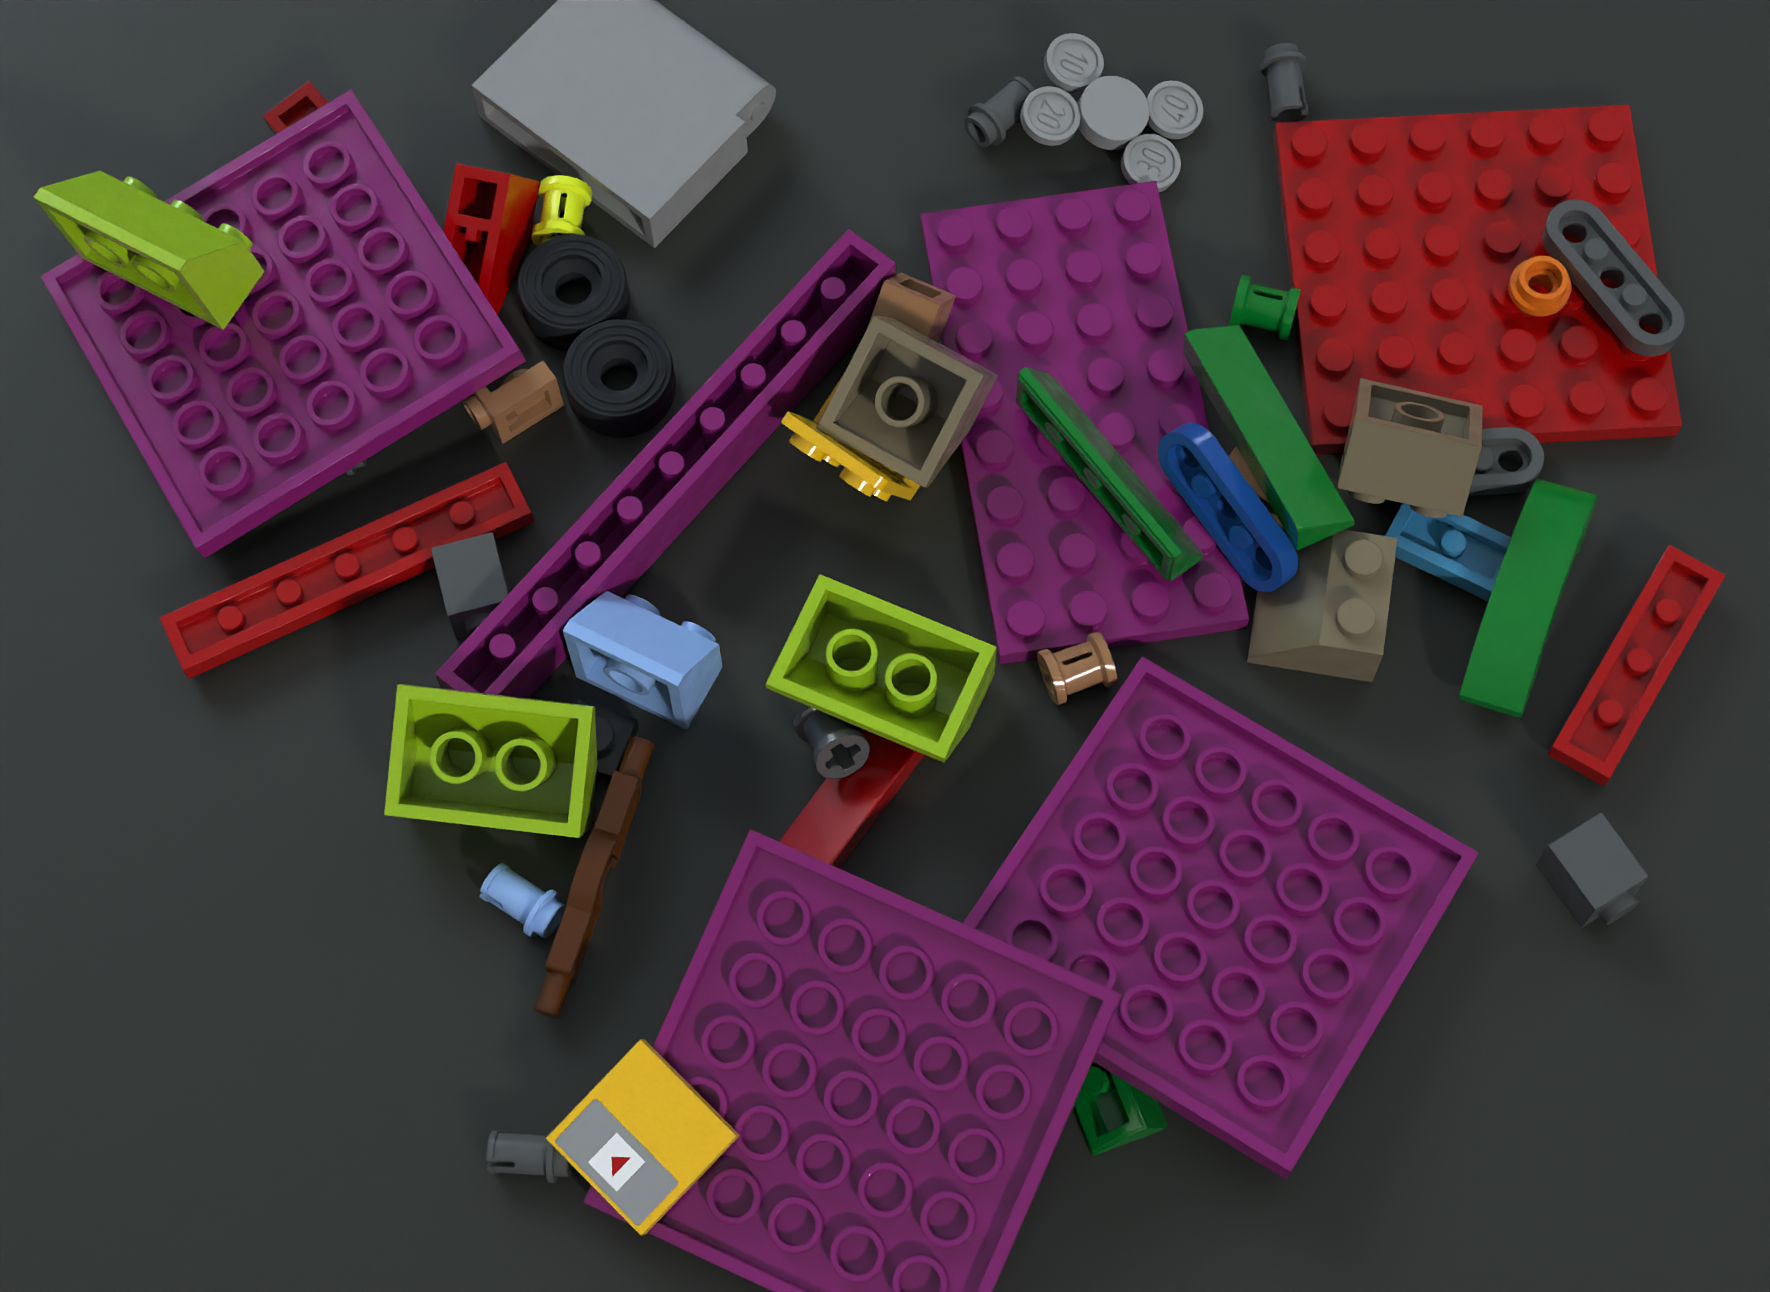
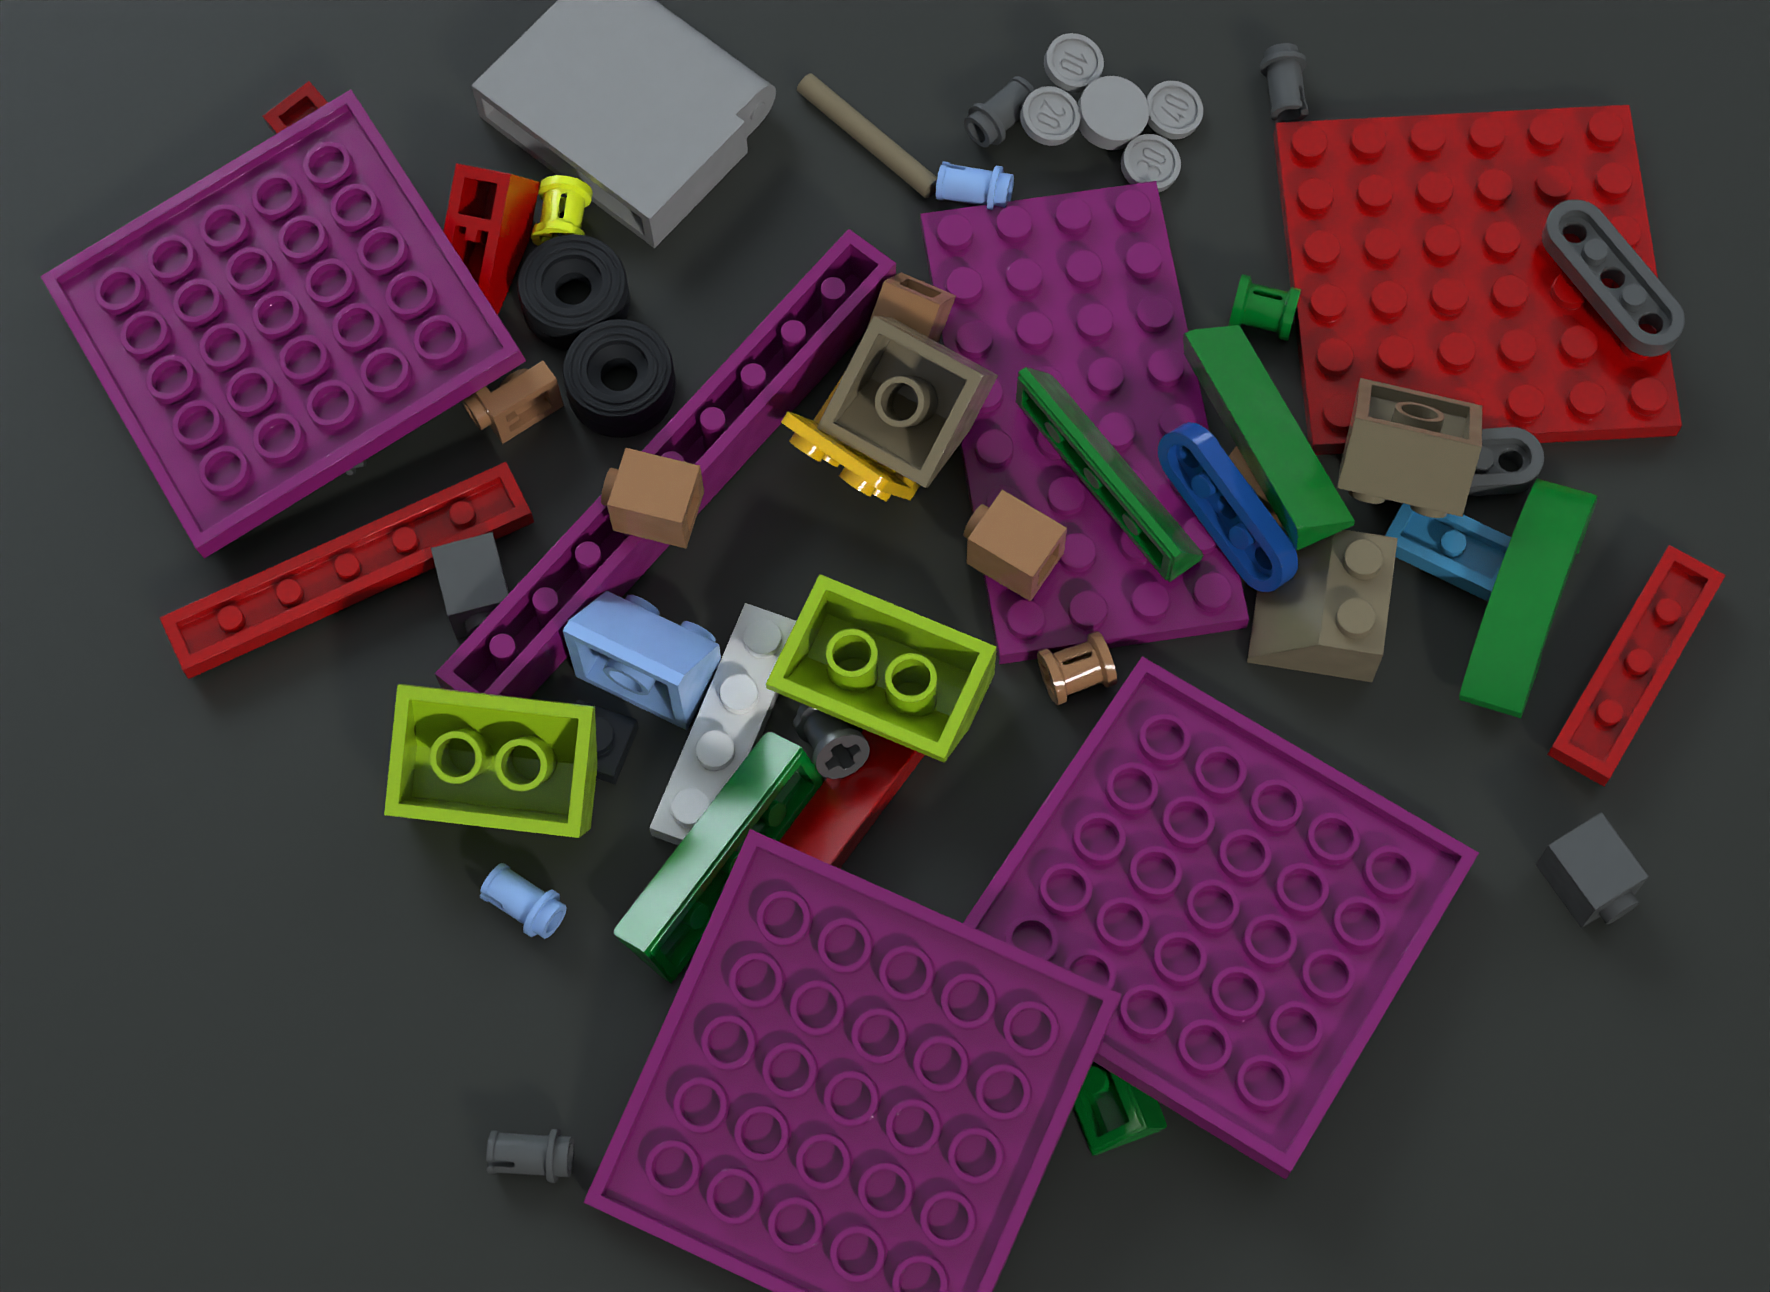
(154, 243): lime slope -> none
(586, 892): reddish brown piece -> none
(642, 1137): yellow tile -> none
(653, 497): none -> medium nougat brick
(678, 902): none -> green slope
(727, 722): none -> white plate
(868, 135): none -> dark tan bar
(974, 185): none -> light blue pin
(1014, 544): none -> medium nougat brick
(1545, 272): orange plate -> none

